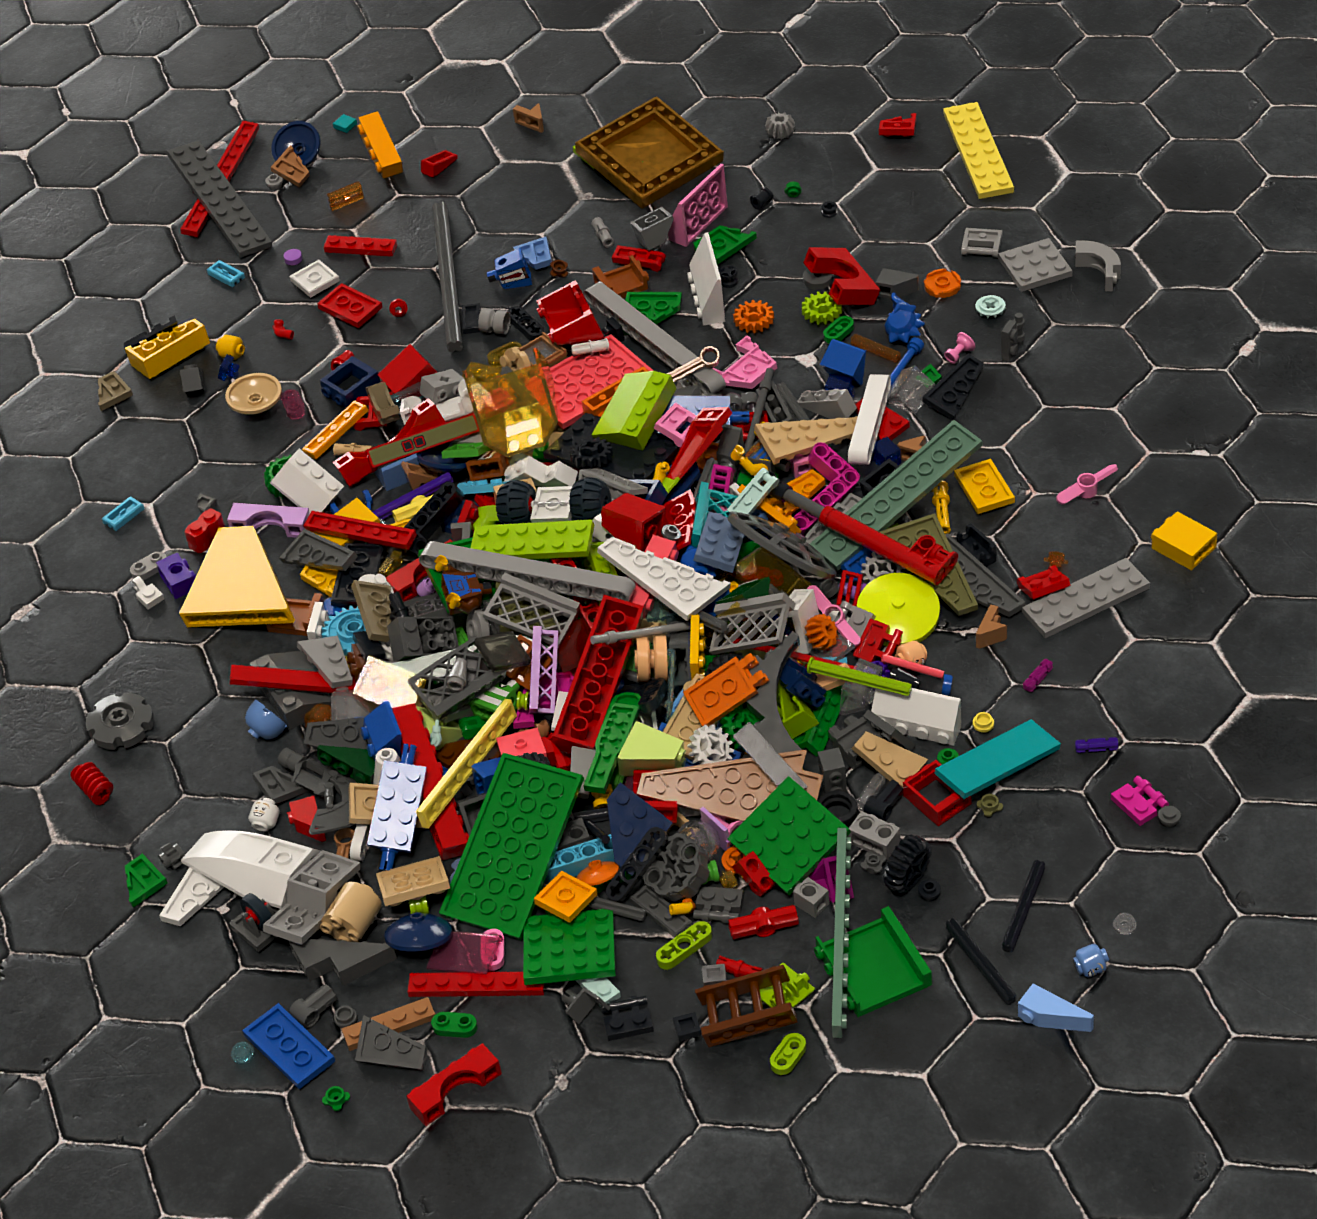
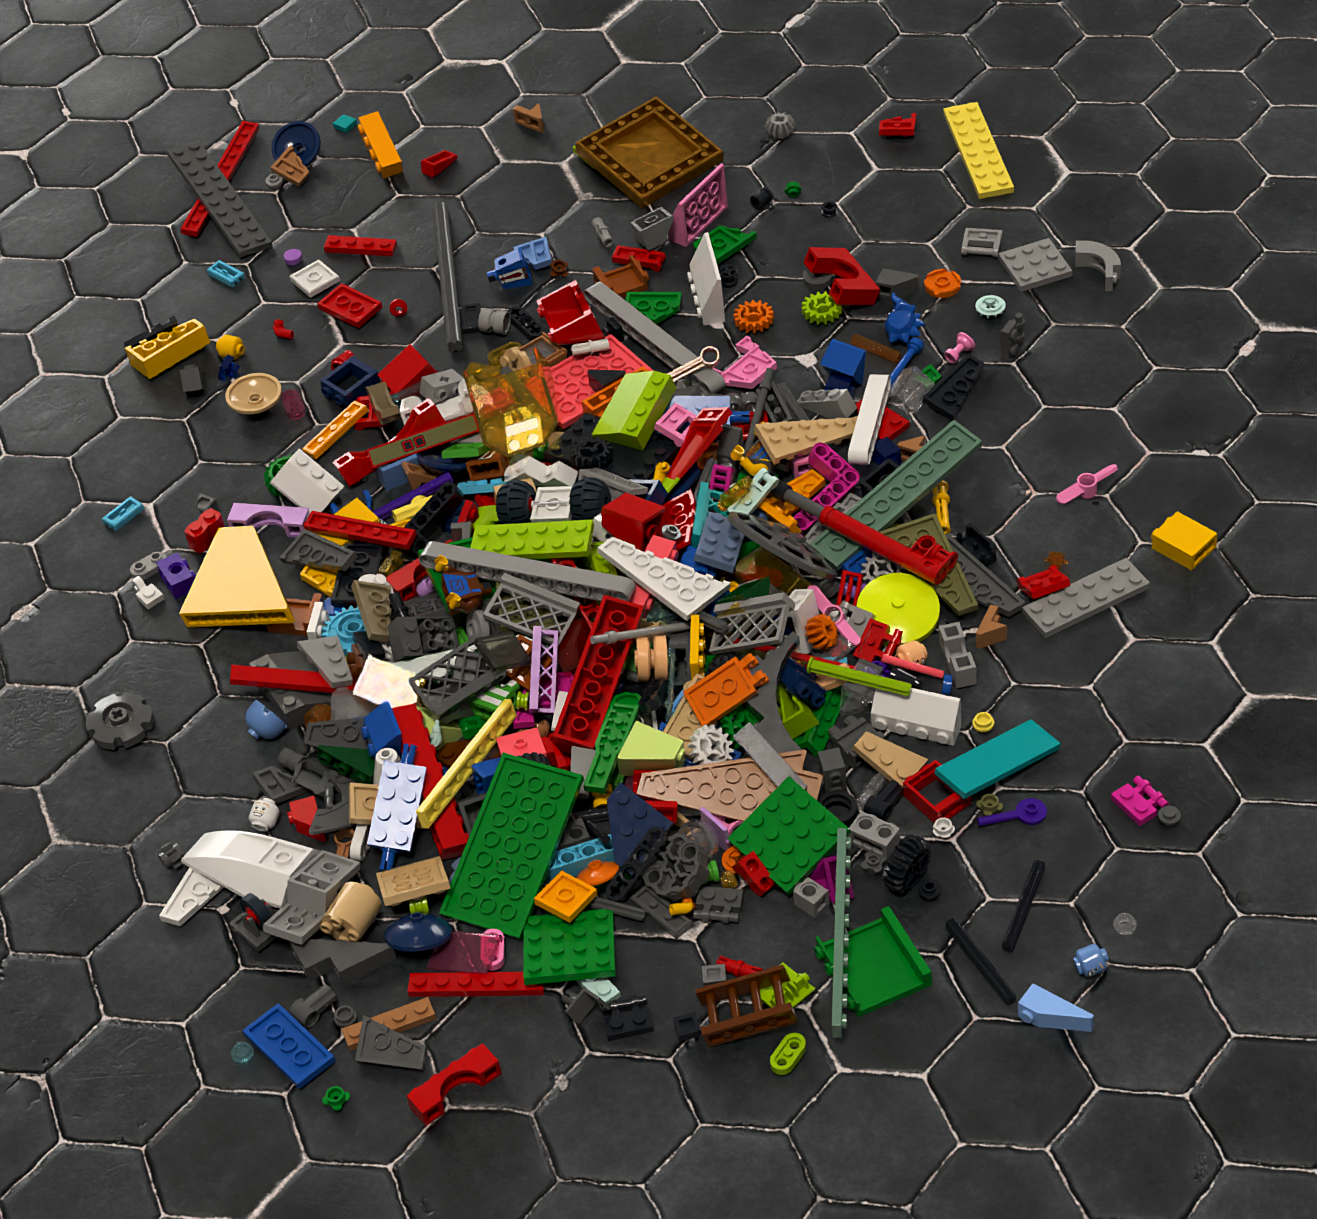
(92, 782): red piece -> none
(112, 390): dark tan wing -> none
(142, 879): green wing -> none
(341, 449): tan pin -> none
(345, 194): clear orange tile -> none
(453, 1024): green plate -> none
(458, 675): light grey cone -> none
(602, 378): none -> black slope
(686, 936): lime beam -> none
(734, 493): none -> clear yellow tile
(763, 921): red piece -> none
(839, 329): green plate -> none
(889, 731): dark grey wing -> none
(940, 824): none -> white plate
(946, 755): green plate -> none
(957, 658): none -> light grey arch
(984, 486): yellow plate -> none
(1028, 811): none -> dark purple piece
(1037, 675): magenta axle -> none
(1096, 744): dark purple axle -> none

